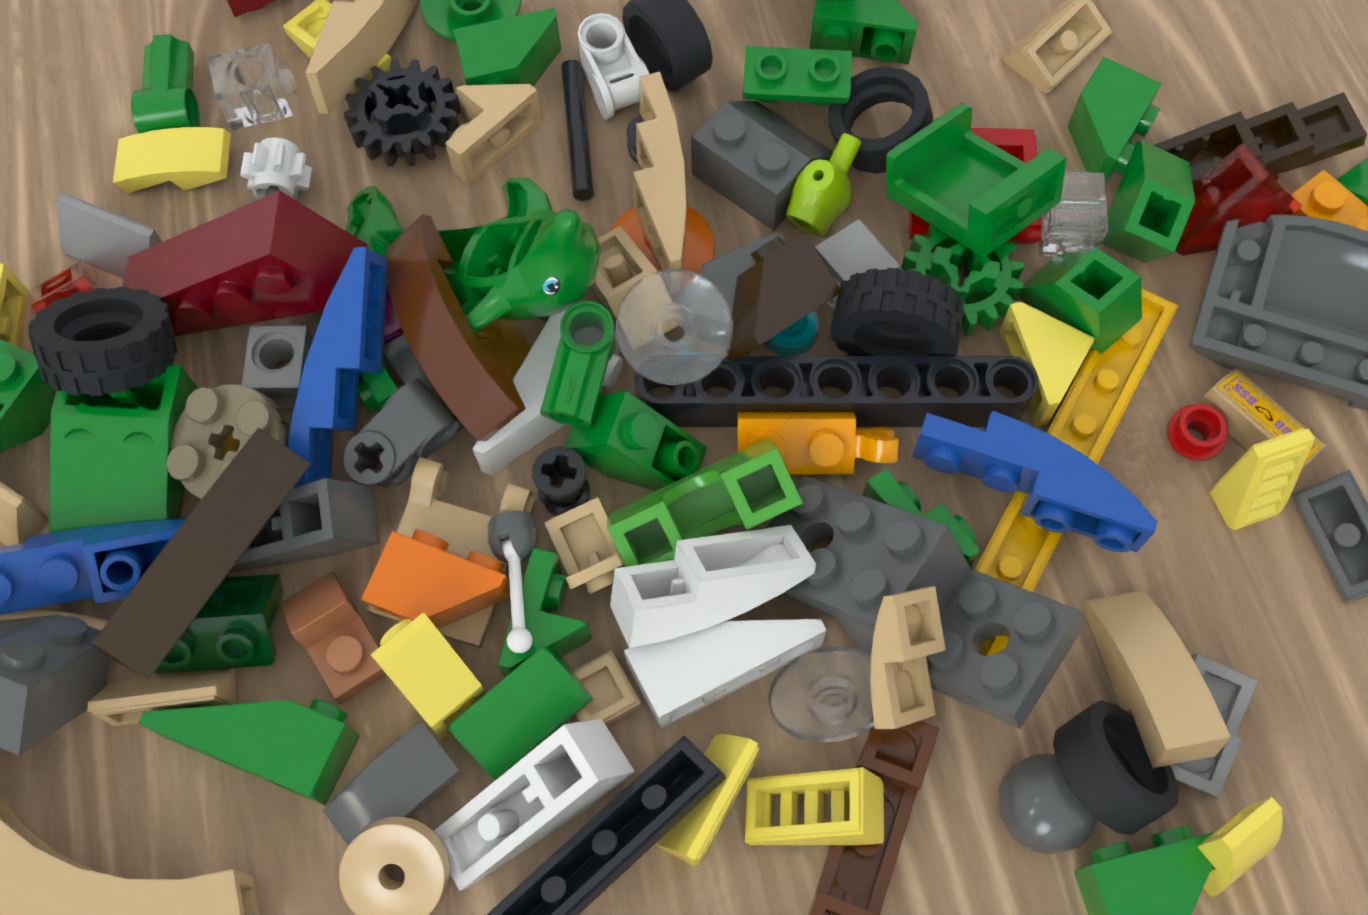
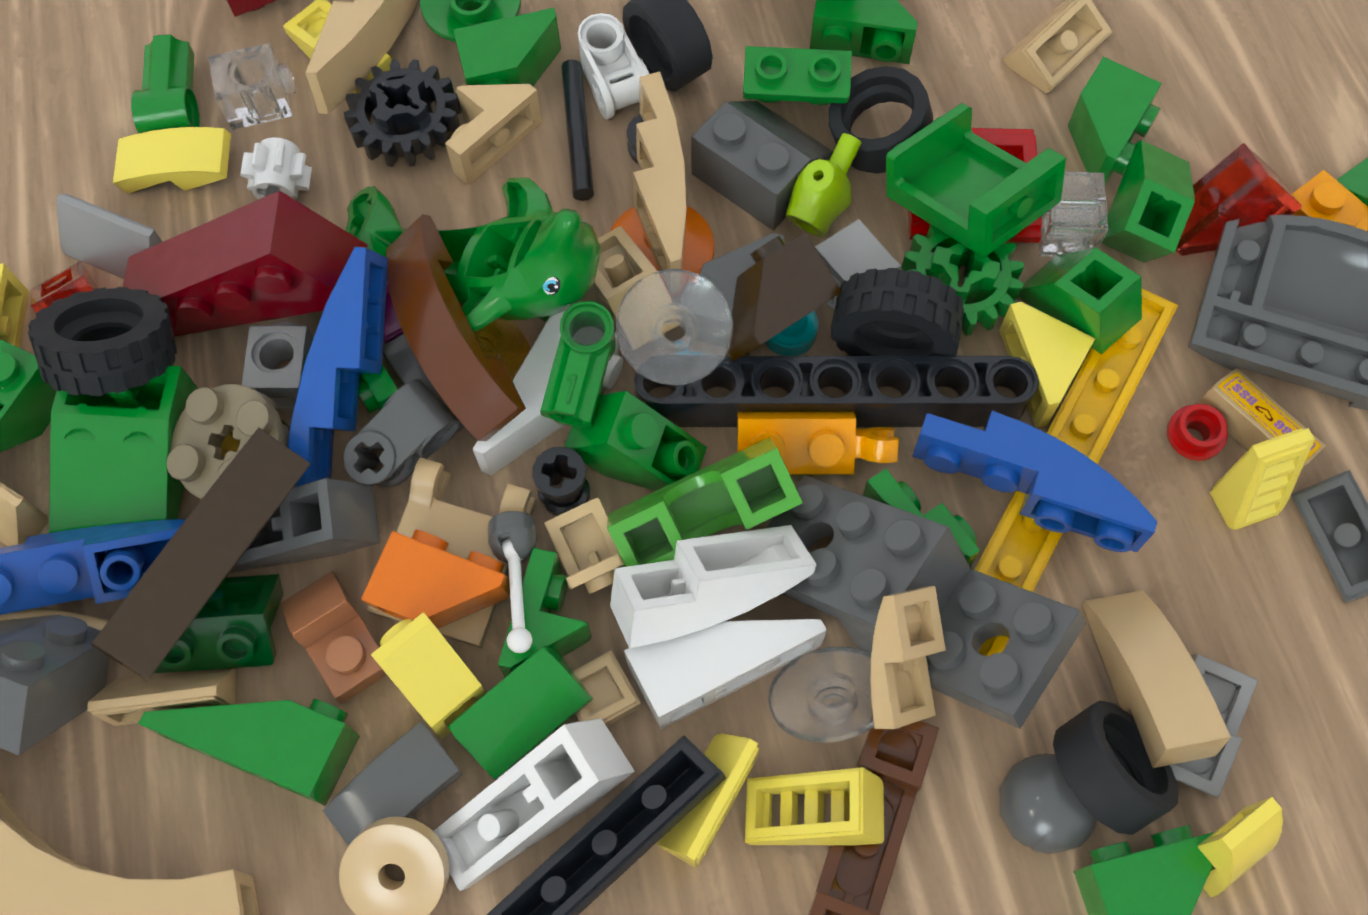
(1280, 136): dark brown slope -> none

